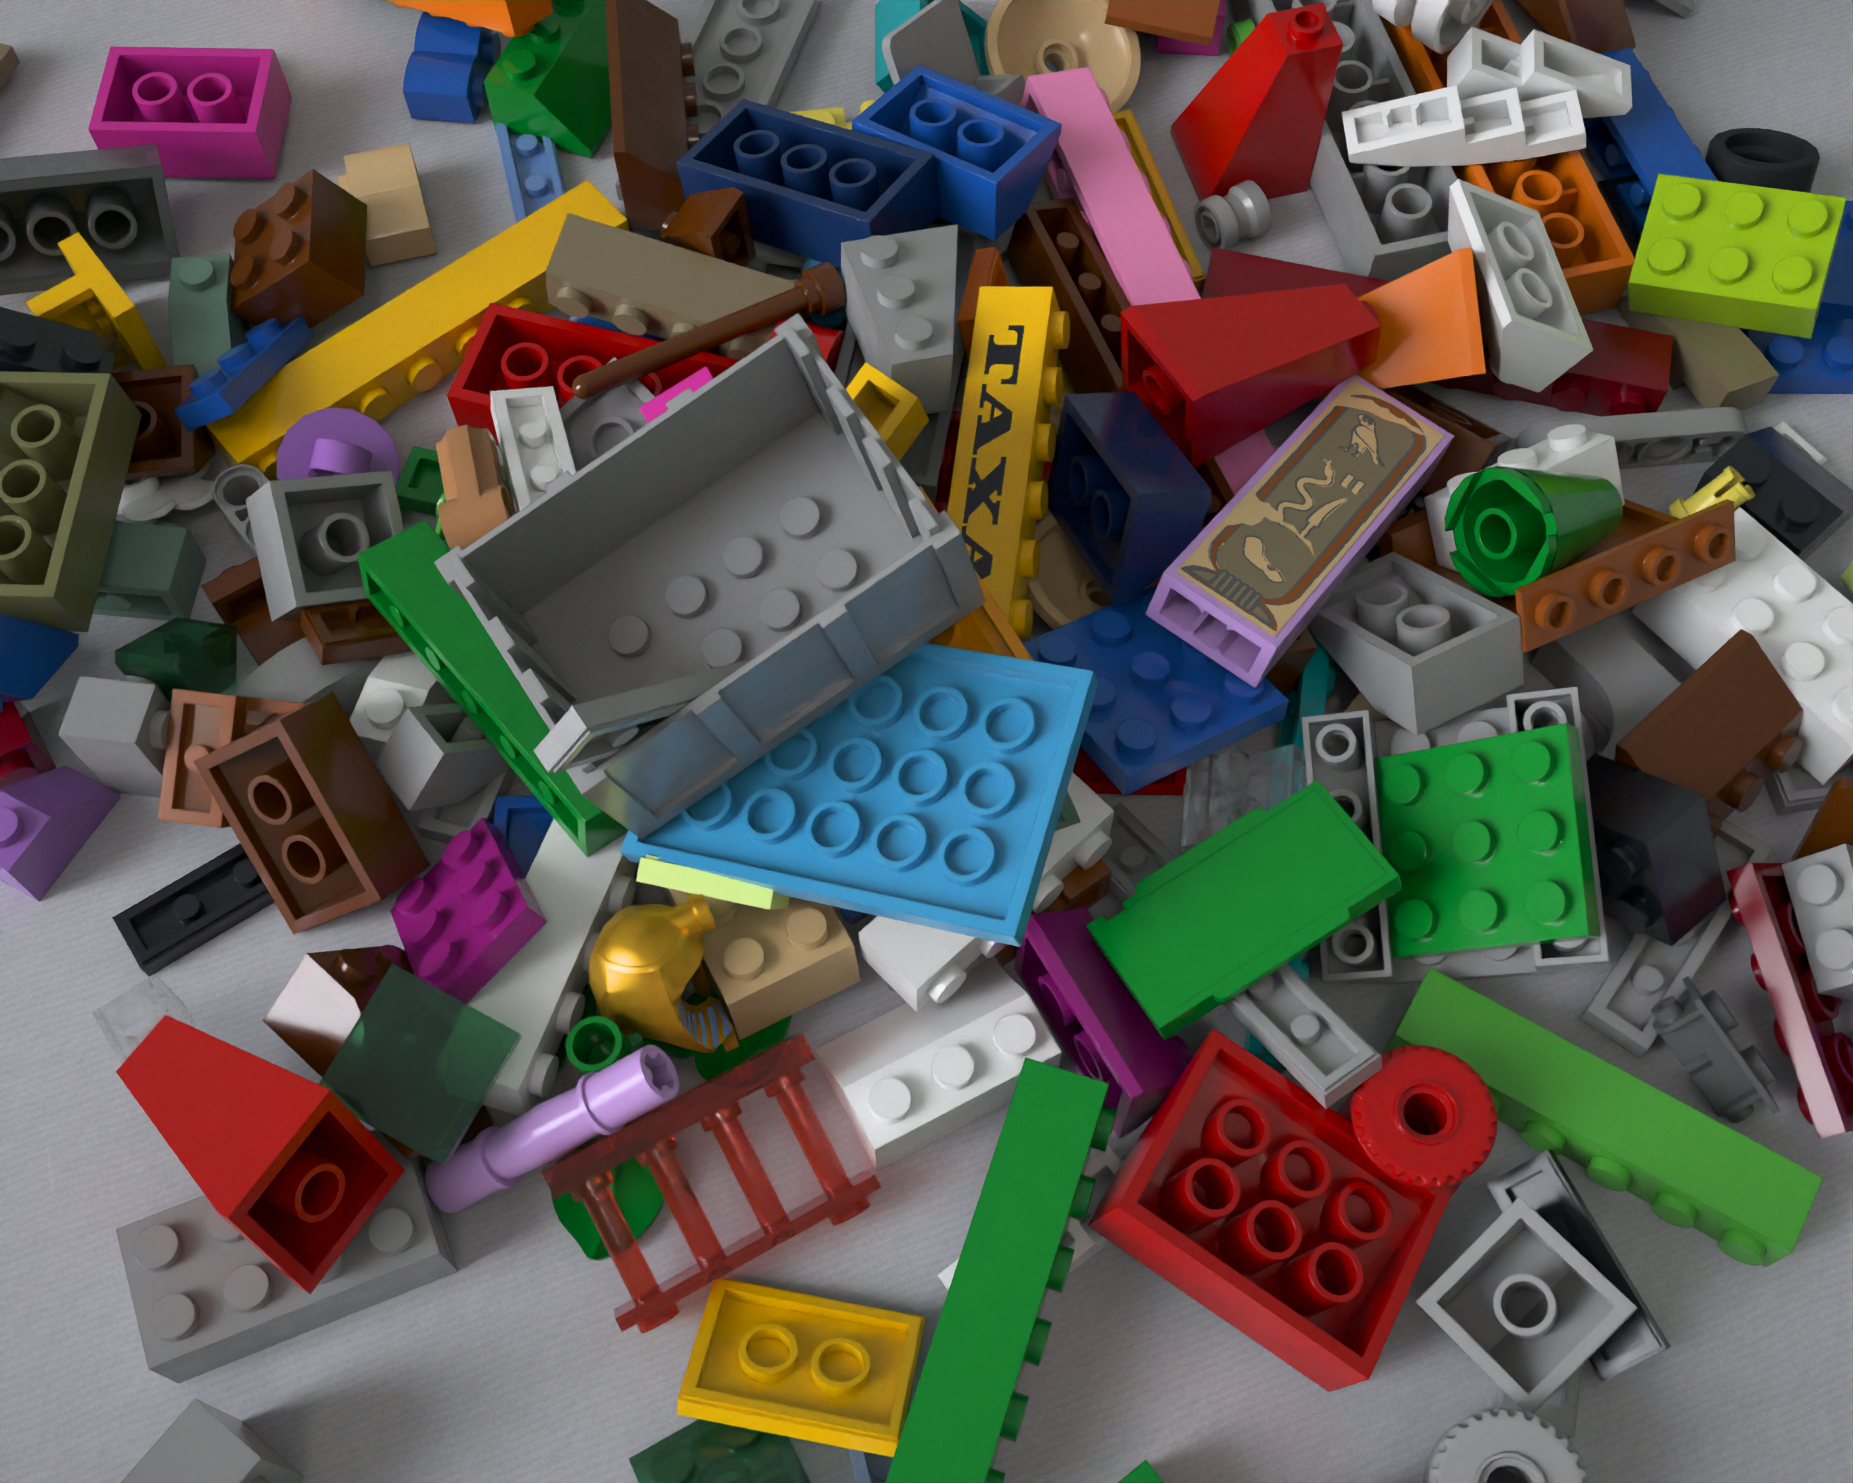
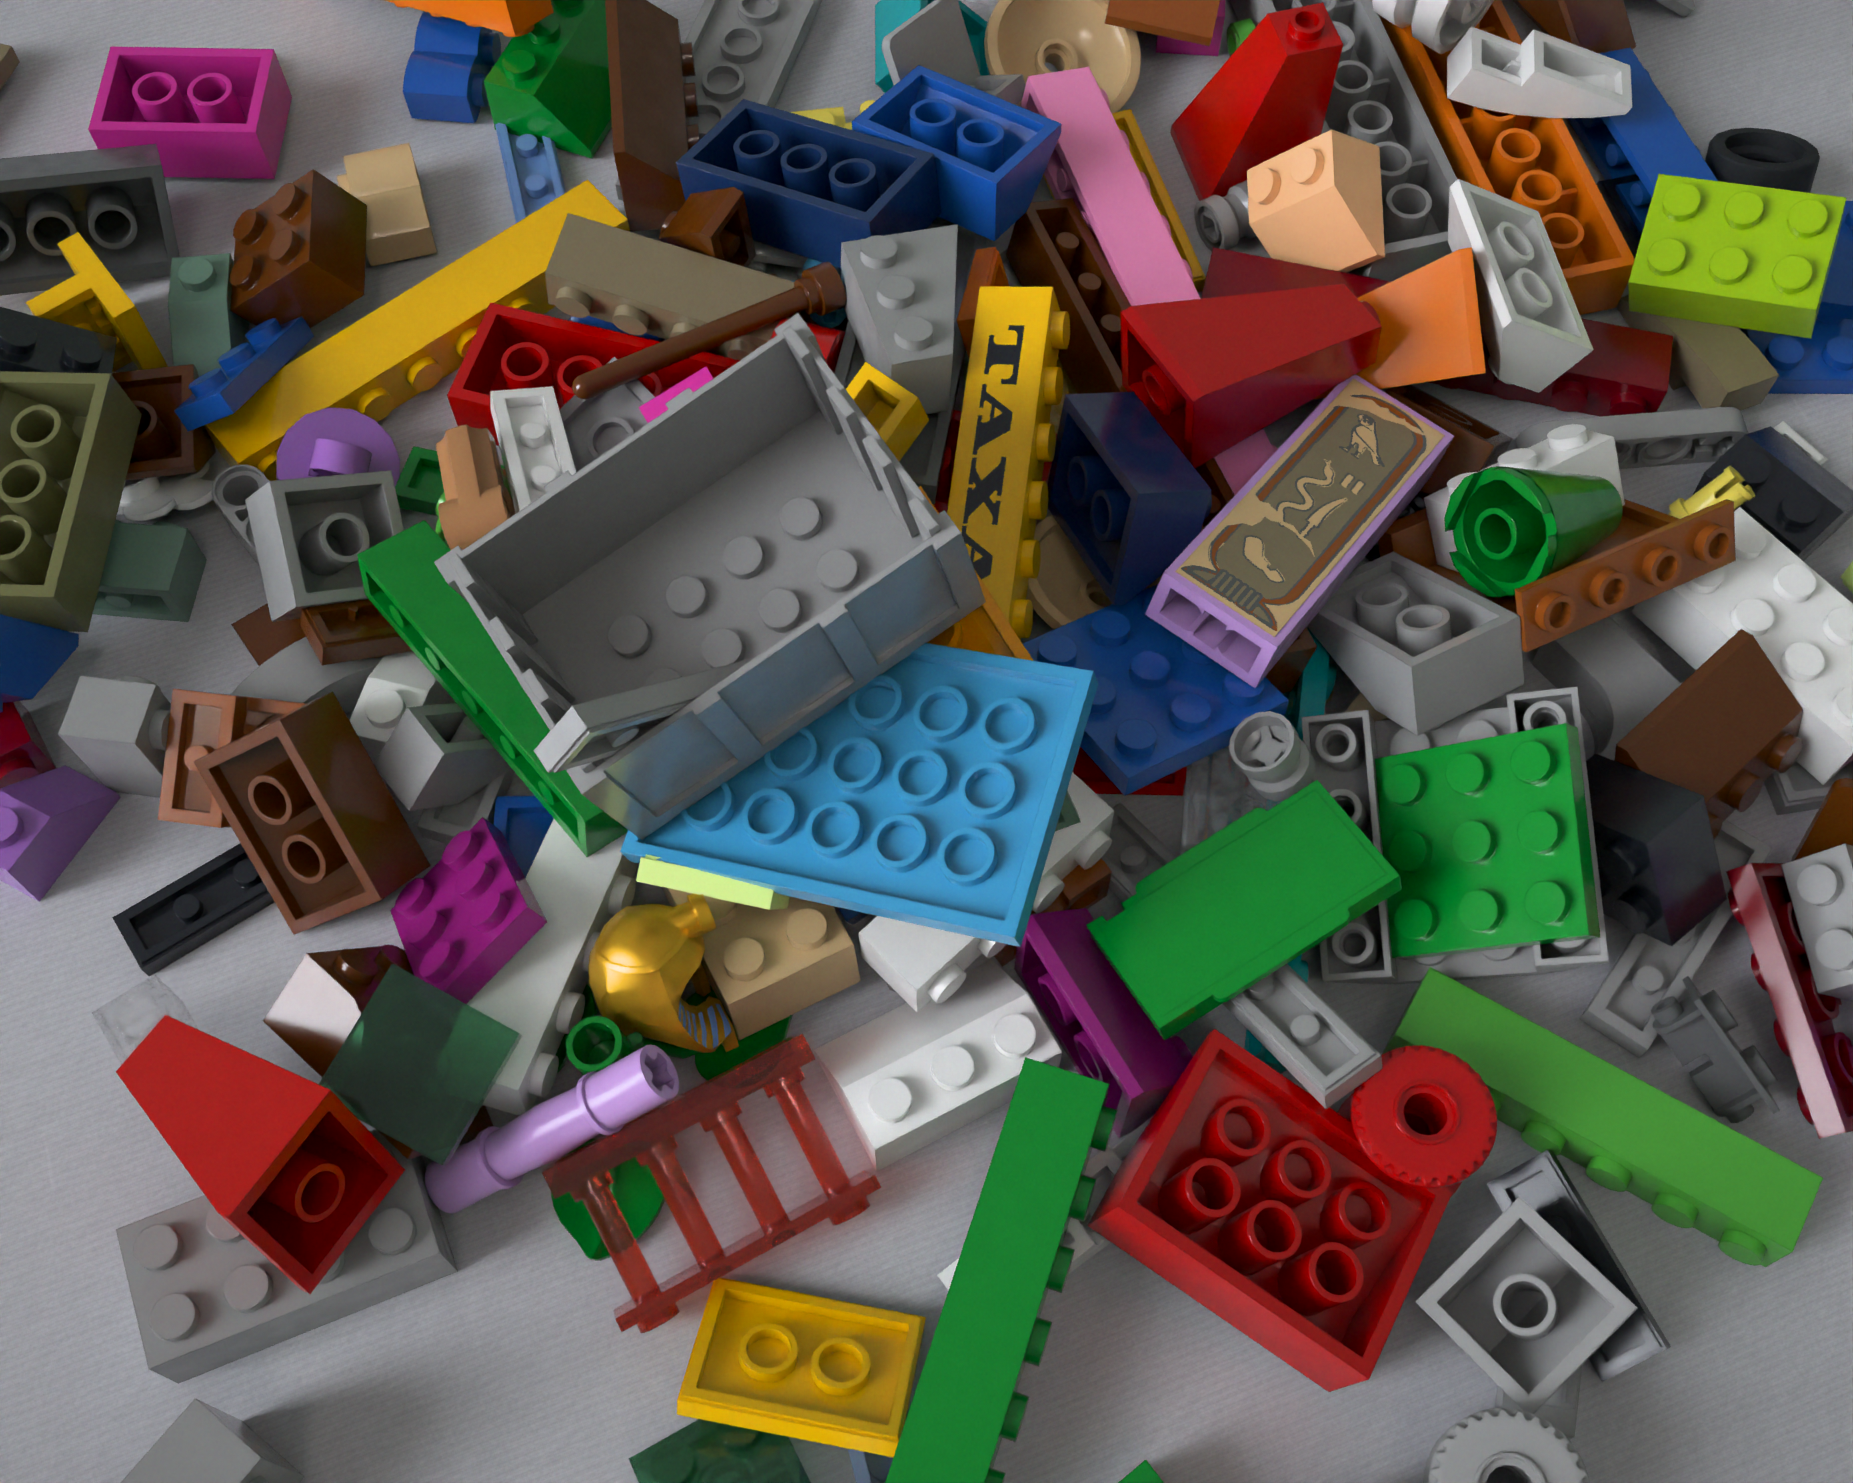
(184, 656): clear green slope -> none
(237, 591): reddish brown plate -> none
(1272, 755): none -> light grey wheel
(1320, 203): none -> light nougat slope
(1448, 131): white slope -> none

